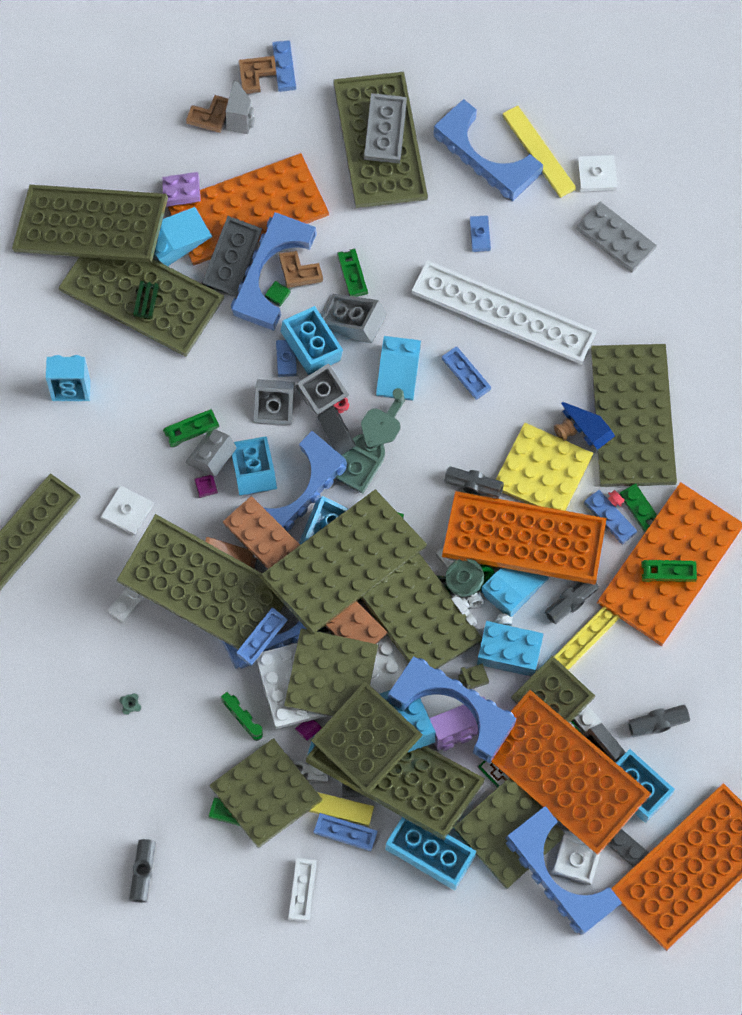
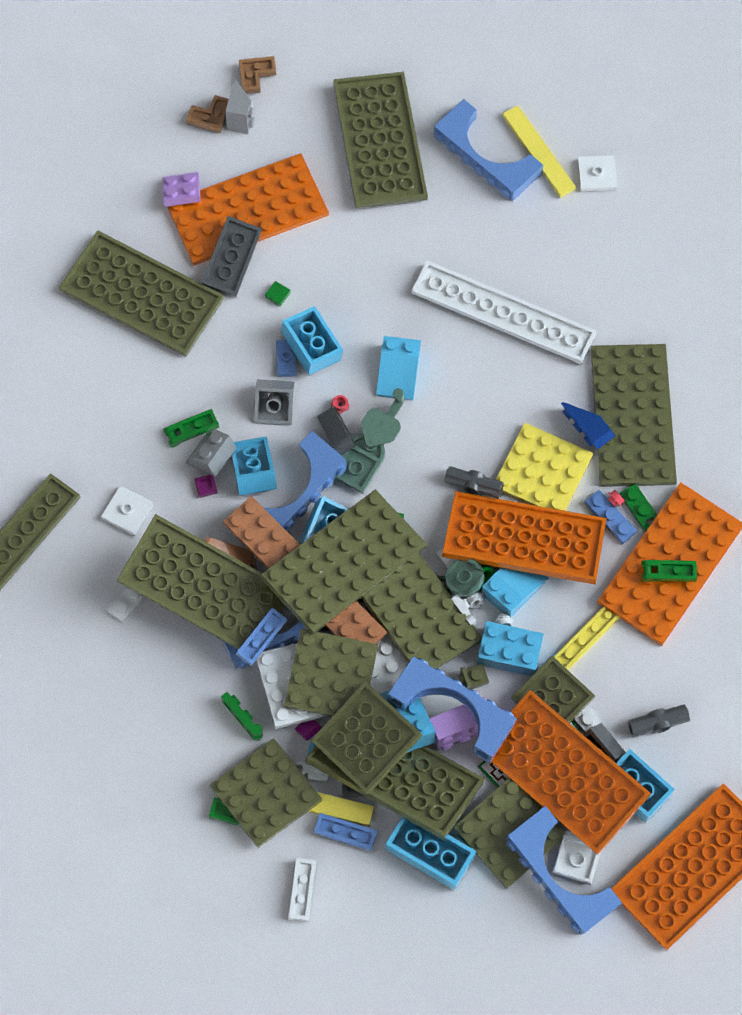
(68, 378): medium azure brick -> none
(90, 223): olive plate -> none
(125, 700): sand green plate -> none
(141, 883): dark grey piece -> none
(148, 286): dark green tile -> none
(180, 235): medium azure slope -> none
(281, 235): medium blue arch -> none
(284, 66): medium blue plate -> none
(296, 274): medium nougat plate -> none
(321, 389): light grey slope -> none
(352, 273): green plate -> none
(354, 317): light grey slope -> none
(385, 128): light grey plate -> none
(466, 373): medium blue plate -> none
(480, 233): medium blue plate -> none
(565, 429): medium nougat wheel -> none
(570, 601): dark grey piece -> none
(616, 237): light grey plate -> none
(627, 848): dark grey plate -> none

